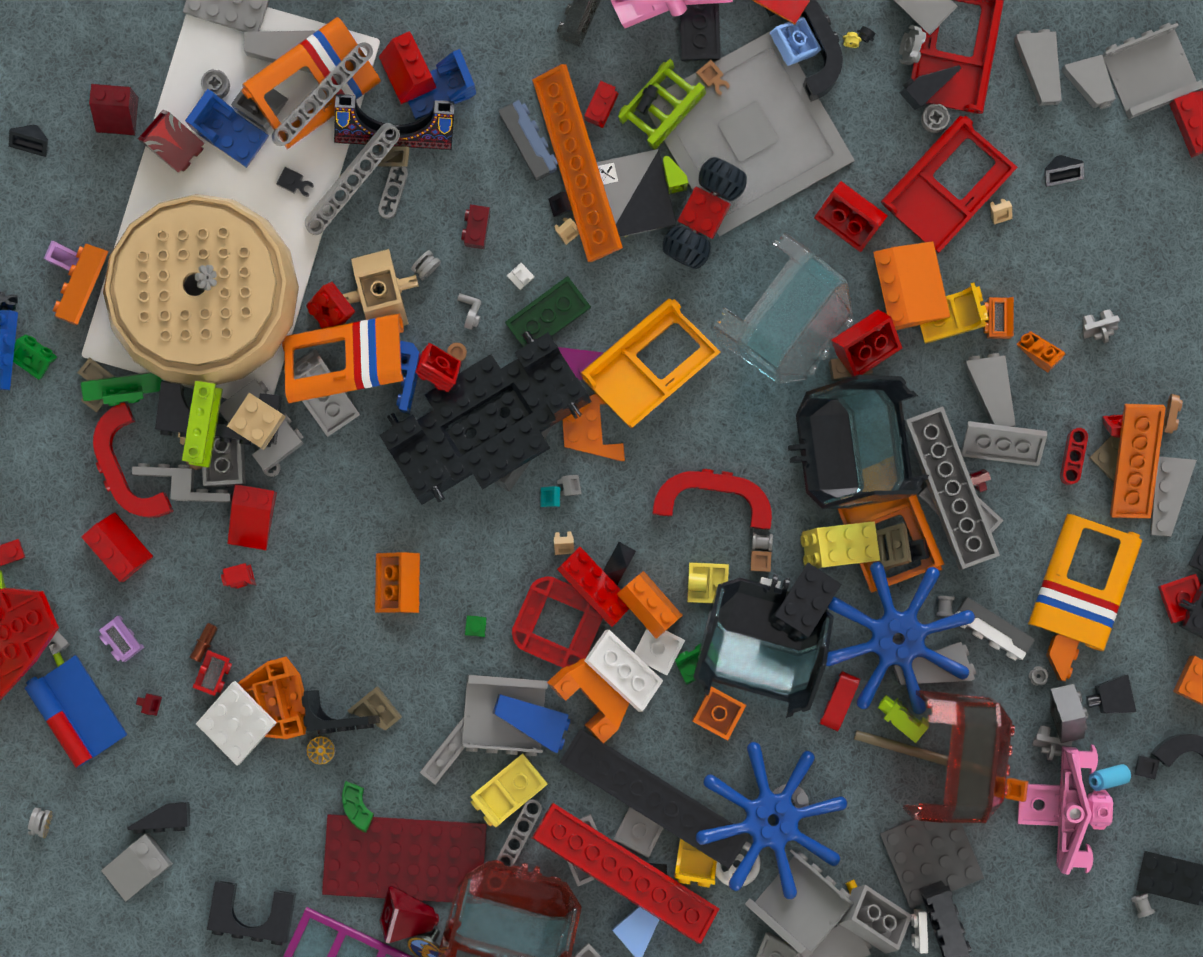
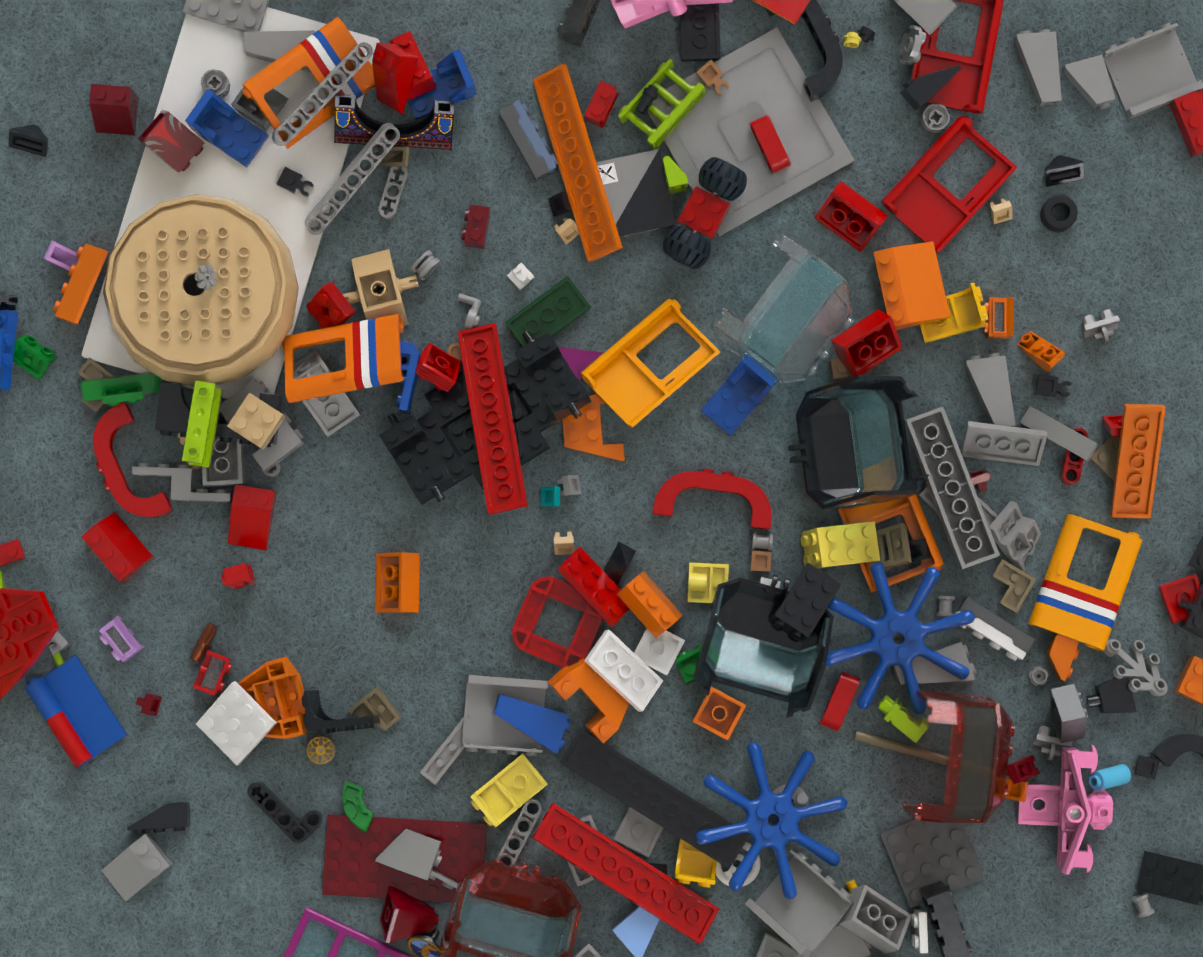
(39, 822): light grey wheel -> none
(223, 918): black arch -> none
(280, 809): none -> black beam
(393, 74): none -> red slope
(411, 854): none -> light grey slope
(447, 882): none -> light grey bracket
(475, 626): green plate -> none
(492, 419): none -> red plate
(739, 395): none -> blue bracket
(770, 144): none -> red beam
(795, 41): light blue brick -> none
(1015, 534): none -> light grey slope
(1018, 585): none -> dark tan plate
(1022, 769): none -> dark red plate
(1049, 386): none -> black plate
(1059, 433): none -> light grey tile
(1062, 201): none -> black tyre
(1153, 683): none -> light grey plant
(1170, 489): light grey wing -> none
(1173, 406): medium nougat plate -> none

